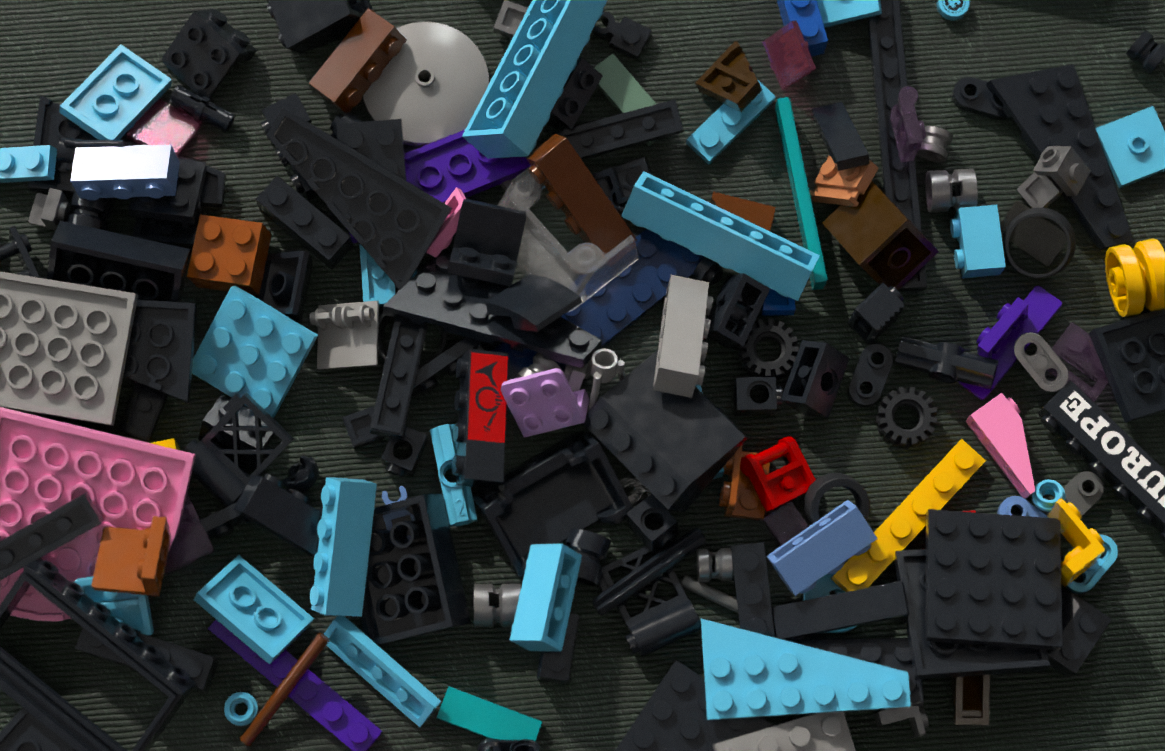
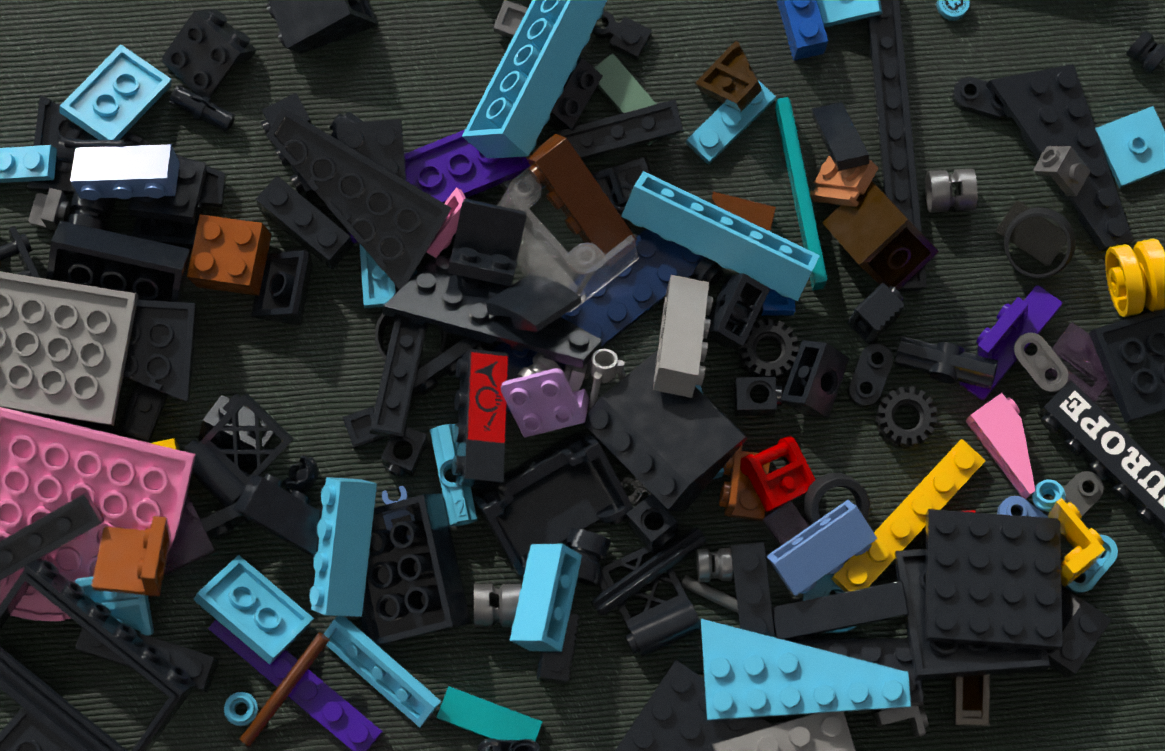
(164, 126): clear pink piece -> none
(252, 350): medium azure plate -> none
(347, 334): light grey hinge -> none
(358, 61): reddish brown brick -> none
(444, 102): light grey dish -> none
(789, 55): clear pink piece -> none
(907, 128): clear purple plate -> none
(935, 144): flat silver wheel -> none
(979, 241): medium azure brick -> none
(1039, 190): flat silver plate -> none

